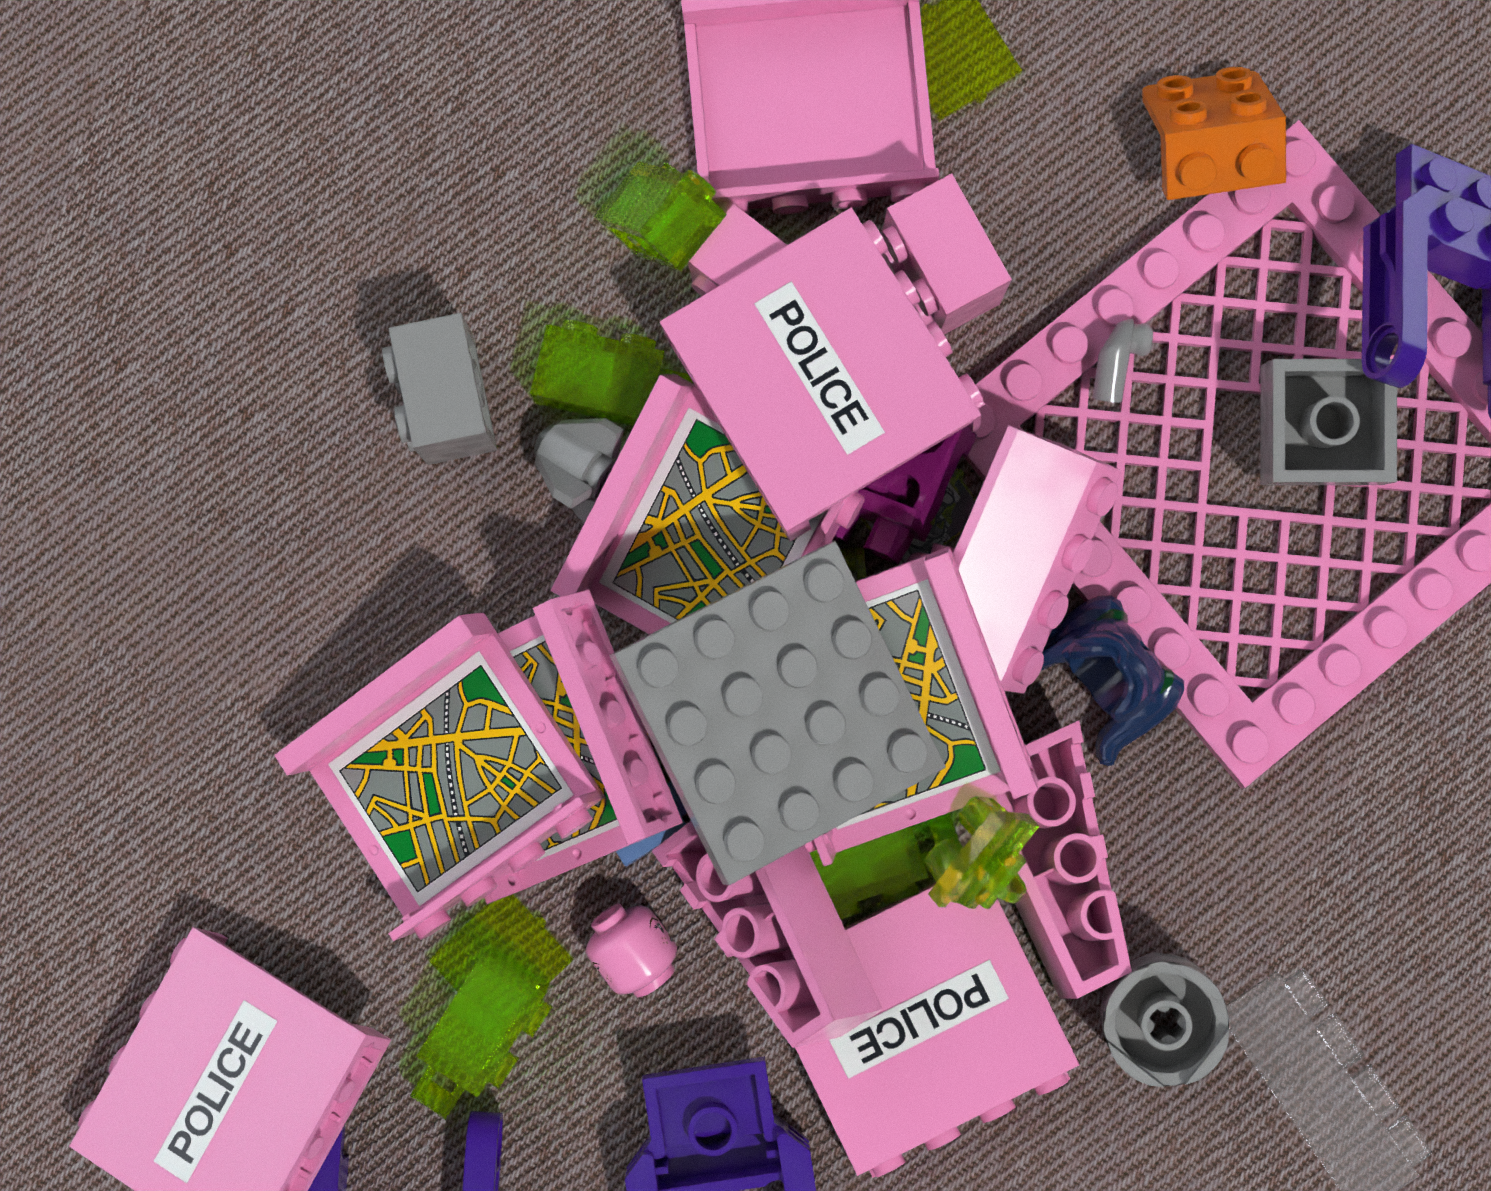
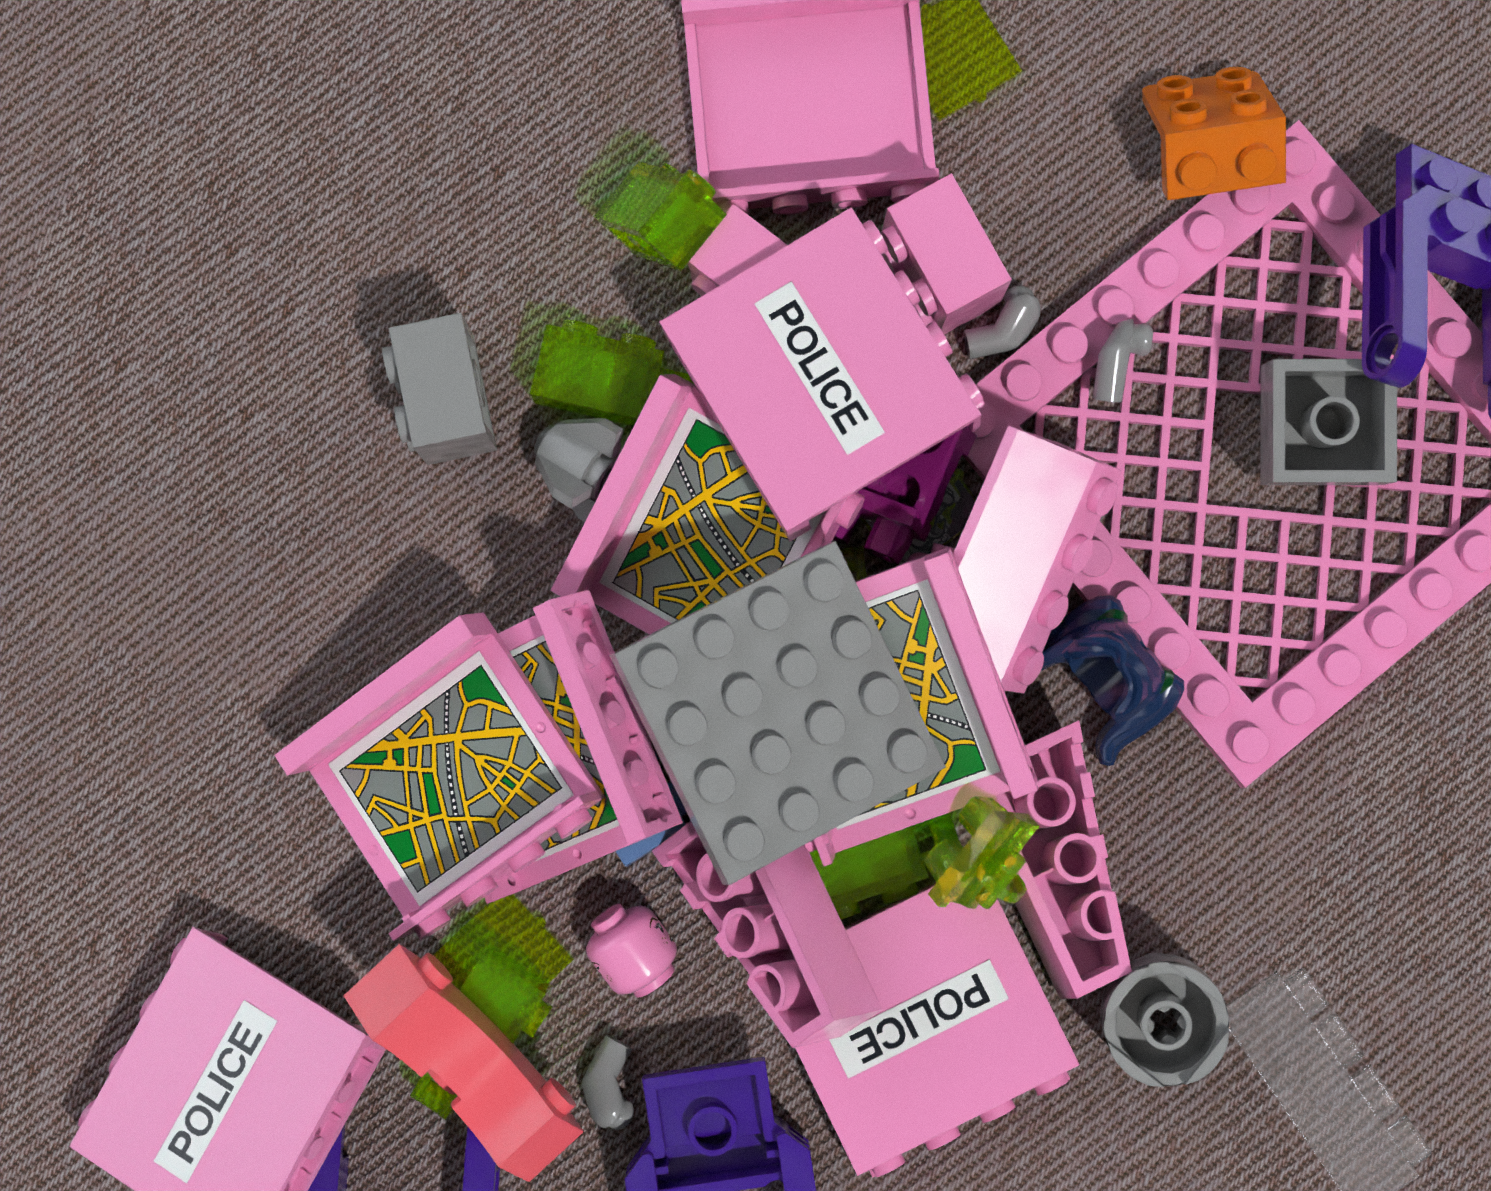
(437, 1030): none -> coral brick
(601, 1086): none -> light grey arm
(1011, 328): none -> light grey arm

